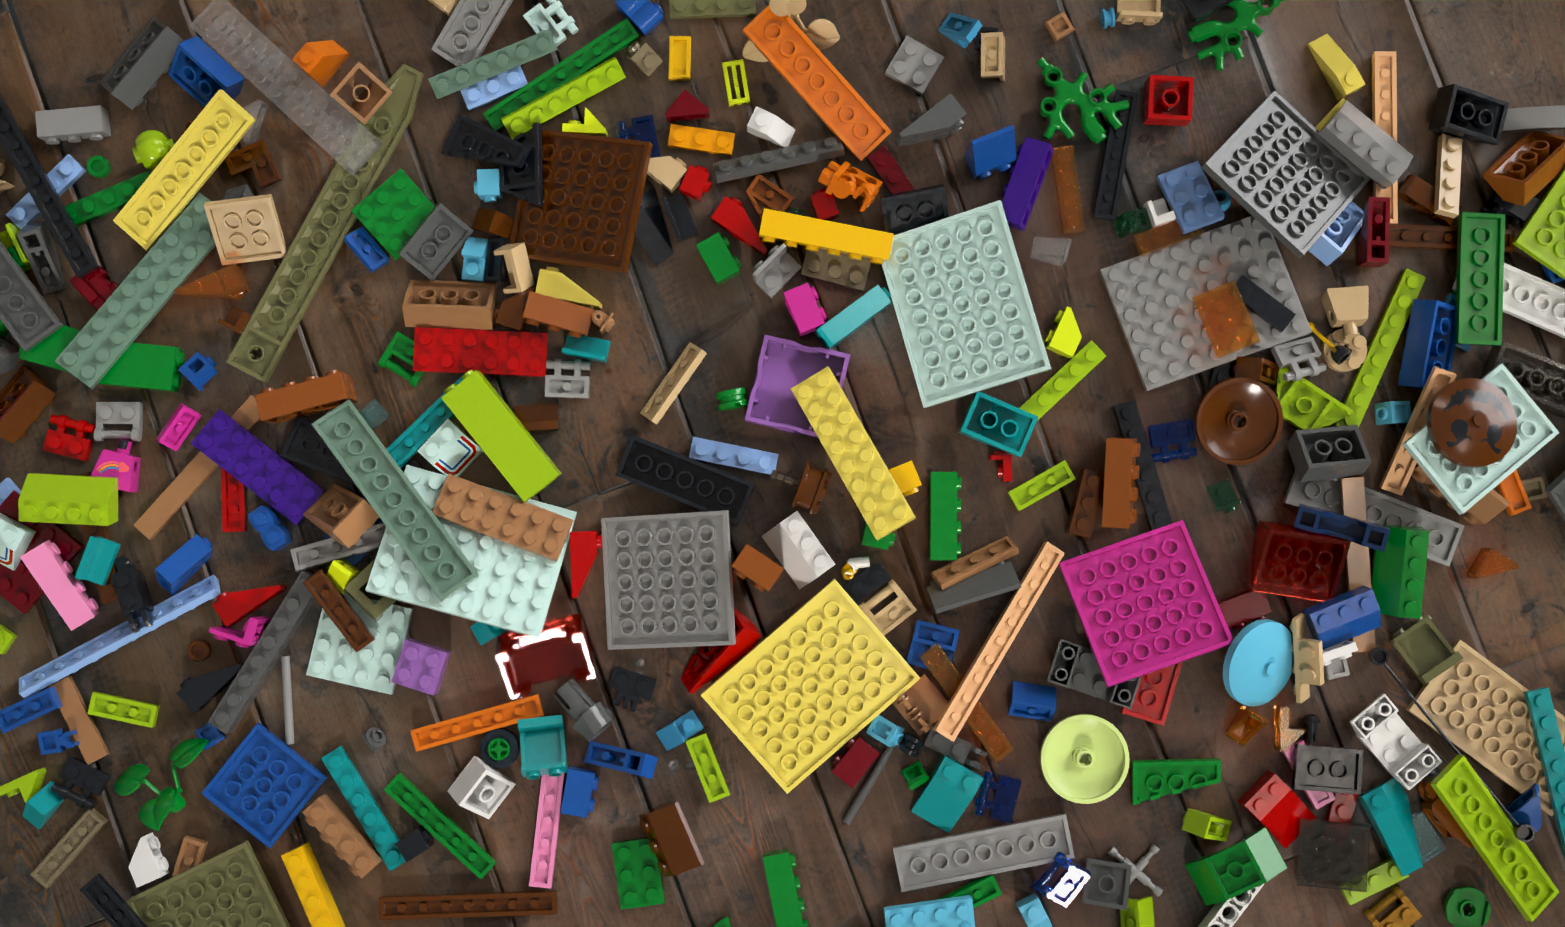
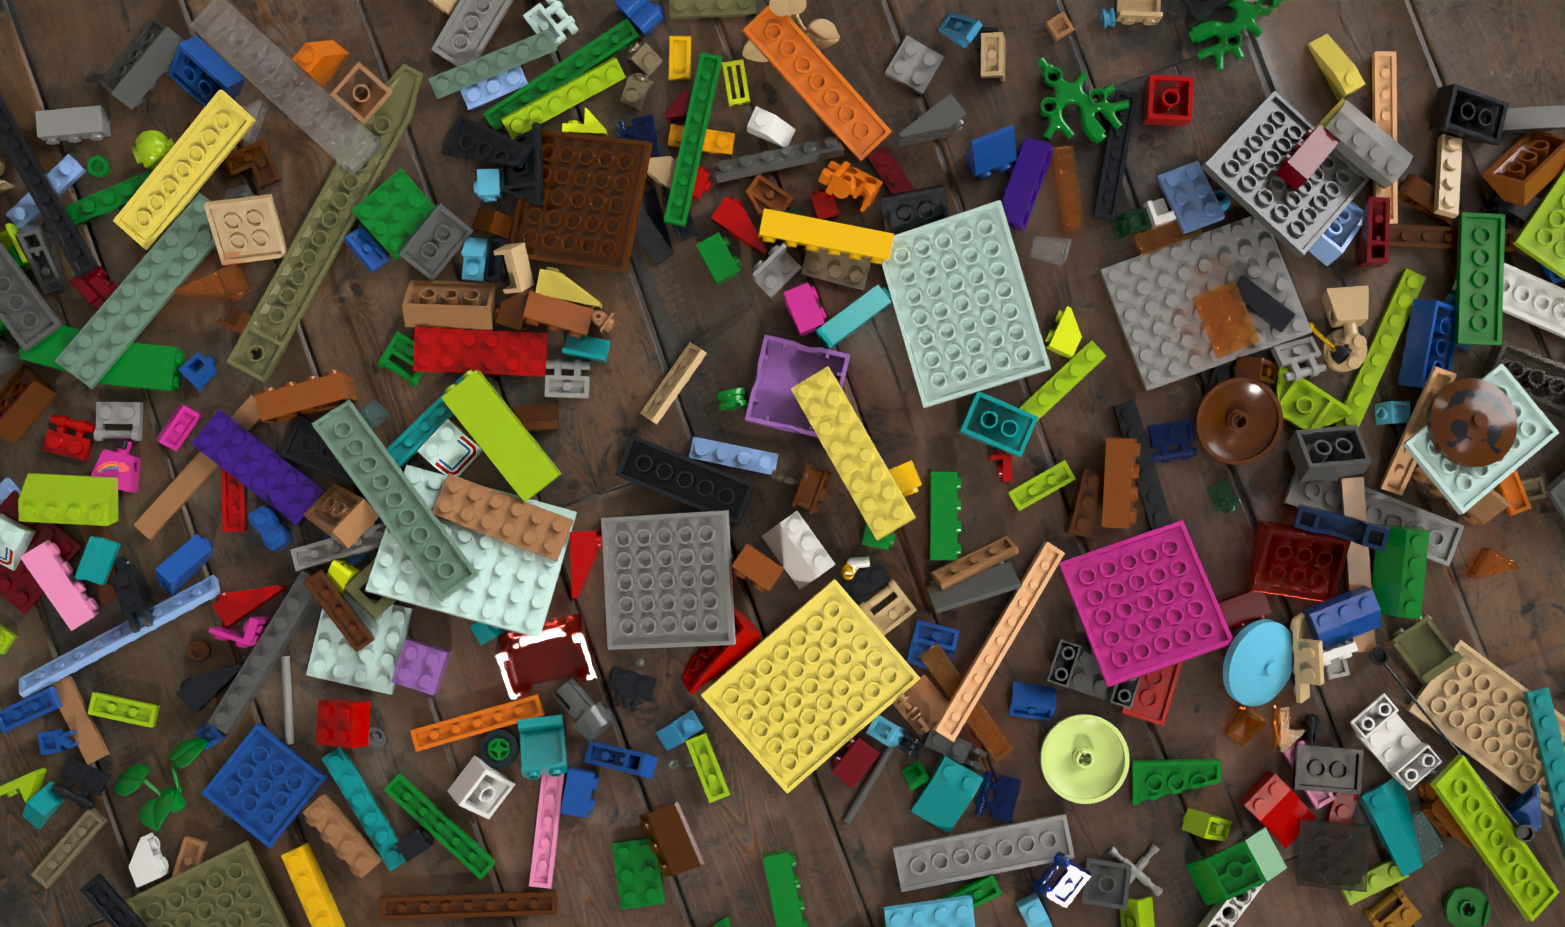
(343, 723): none -> red brick
(636, 90): none -> dark tan bracket
(693, 139): none -> green plate
(1306, 156): none -> brick

